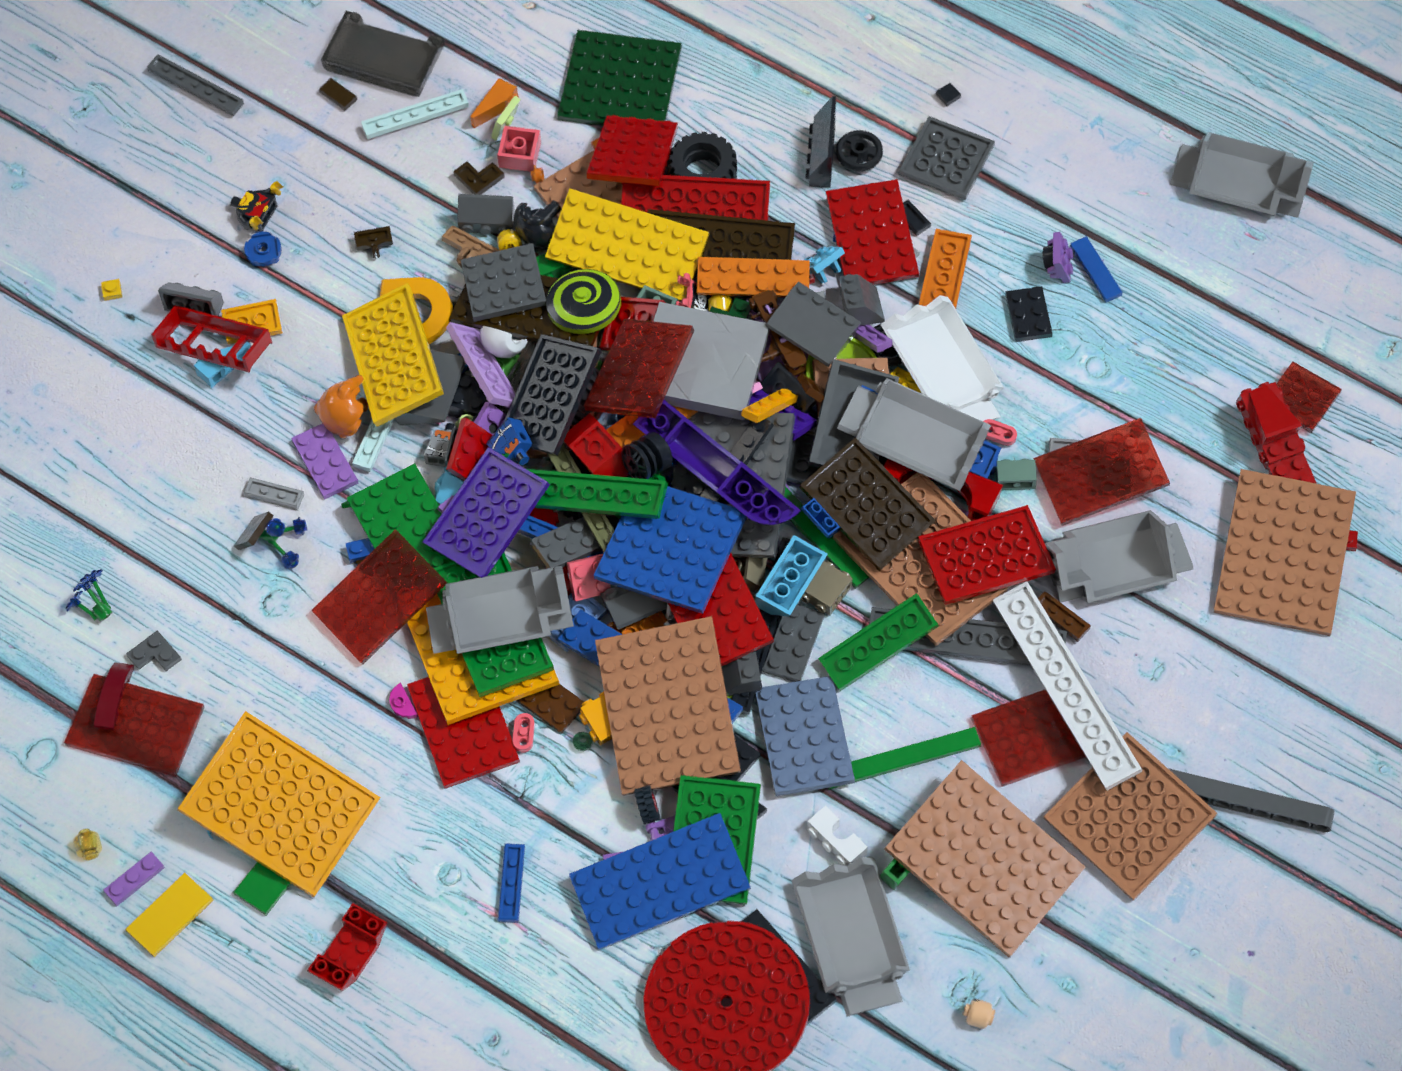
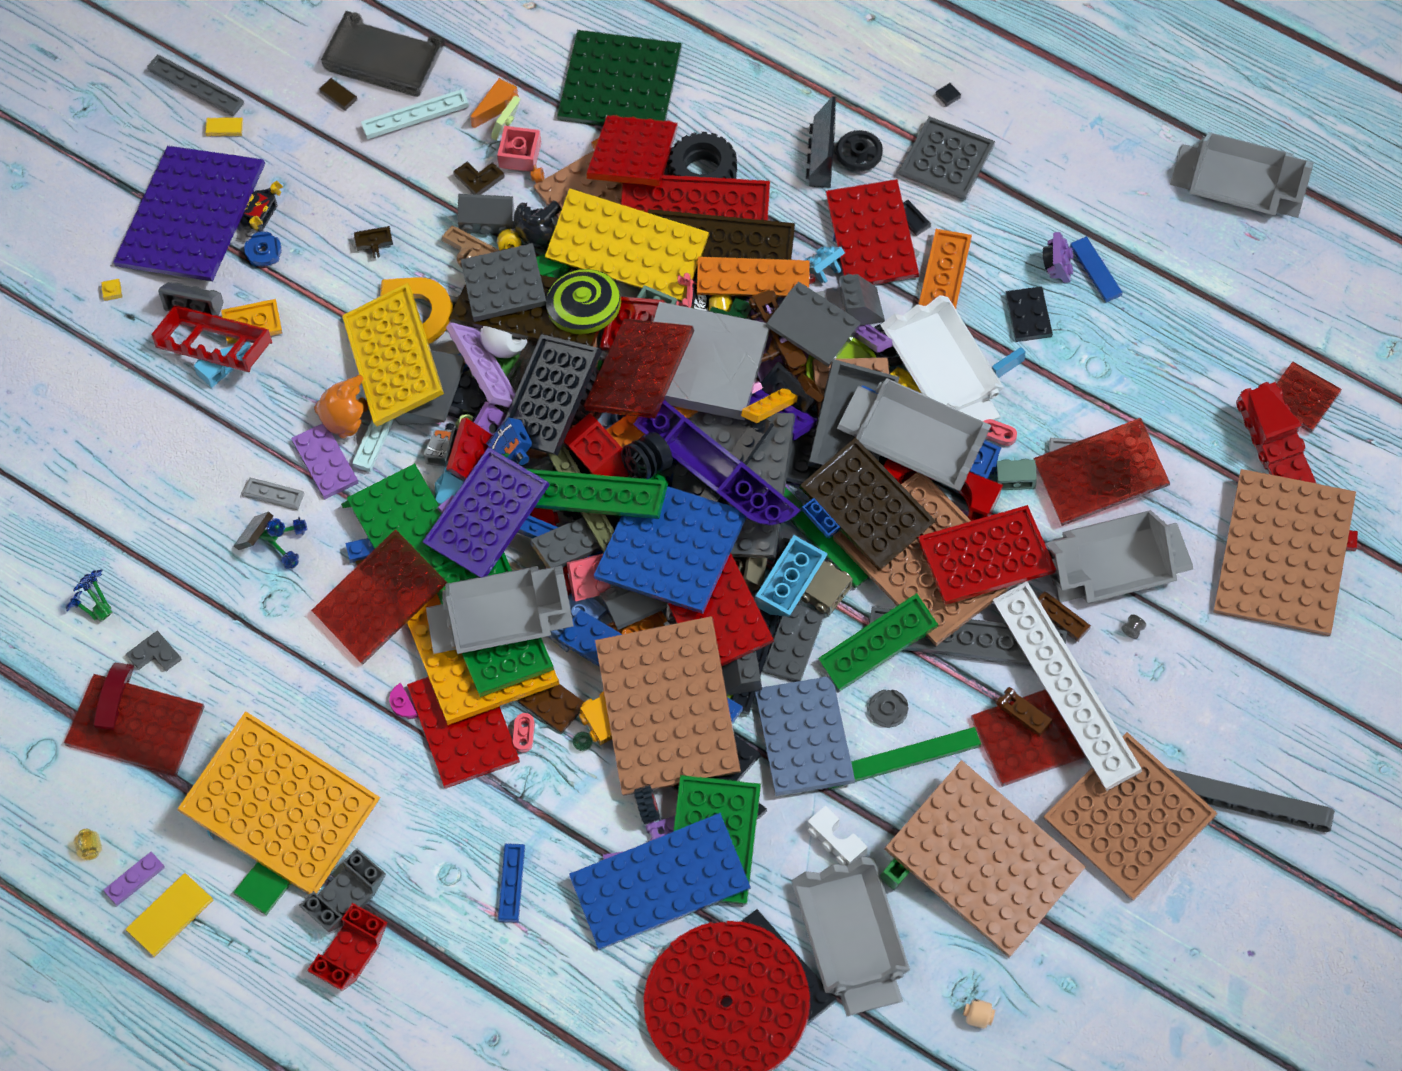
(189, 213): none -> dark purple plate
(224, 126): none -> yellow tile
(354, 884): none -> dark grey slope
(888, 708): none -> dark grey tile
(1009, 362): none -> dark azure tile
(1023, 711): none -> reddish brown plate
(1133, 626): none -> clear smoke wheel

